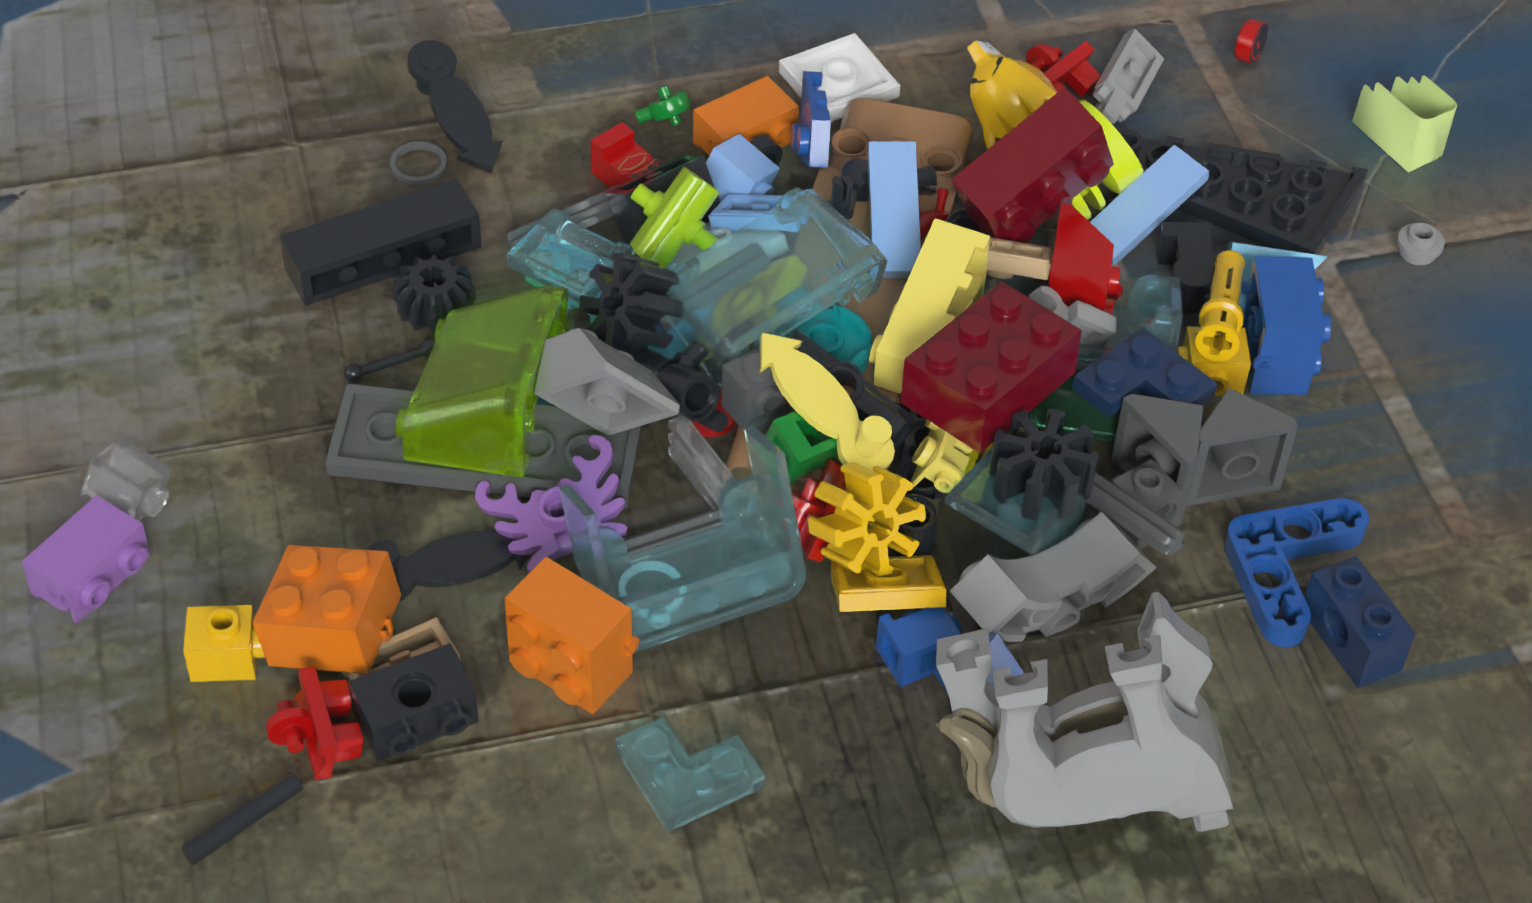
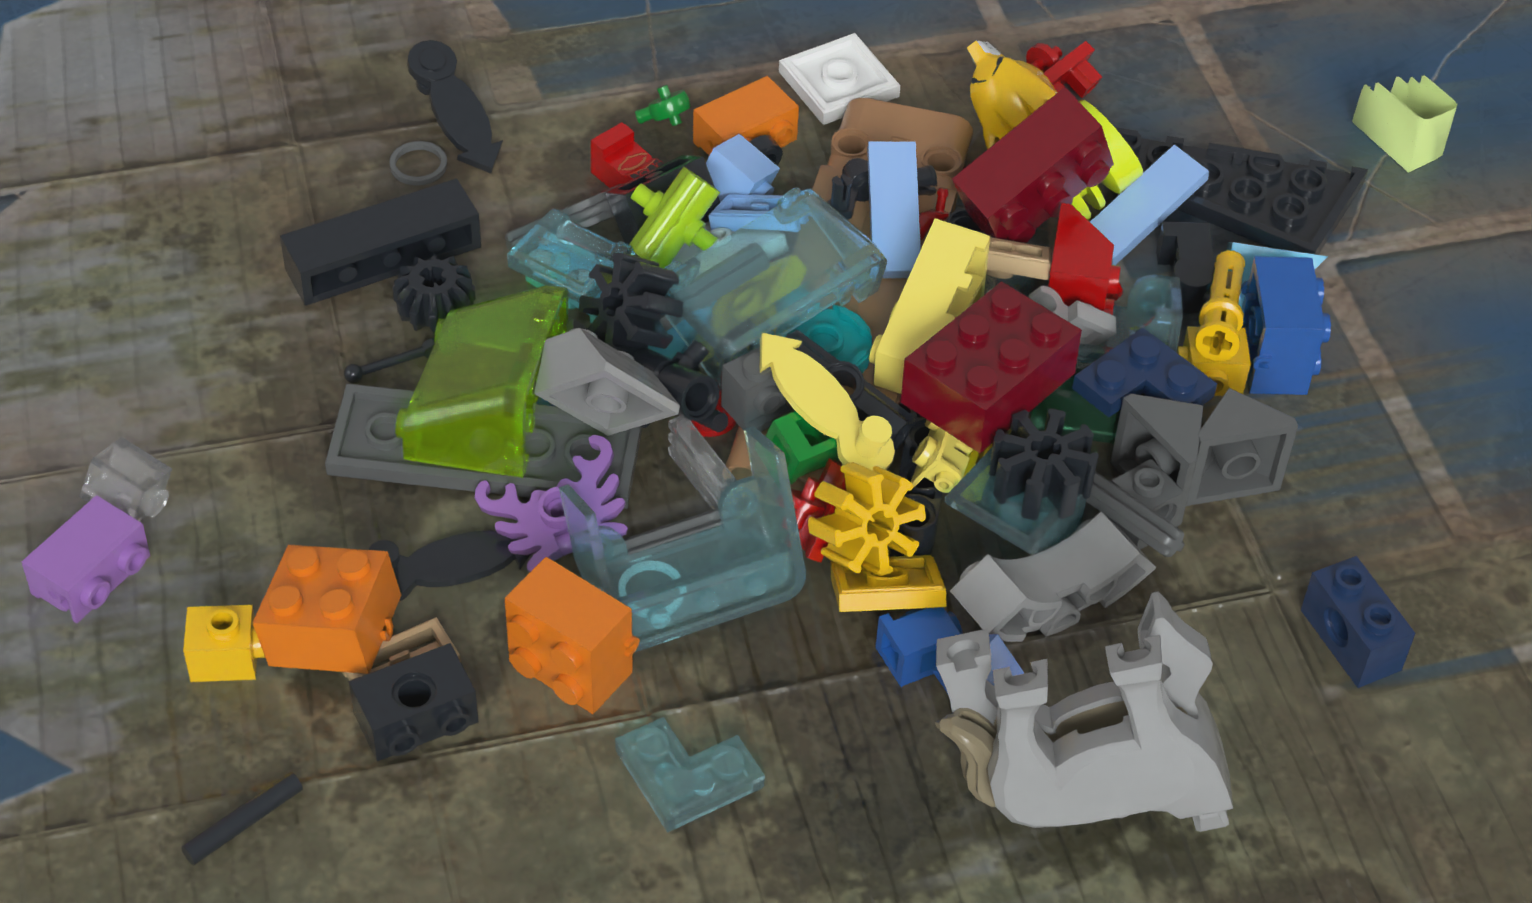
(311, 722): red hips -> none
(813, 133): blue wing -> none
(1127, 77): light grey hinge -> none
(1251, 41): red tile -> none
(1277, 547): blue beam -> none
(1420, 243): light grey plate -> none

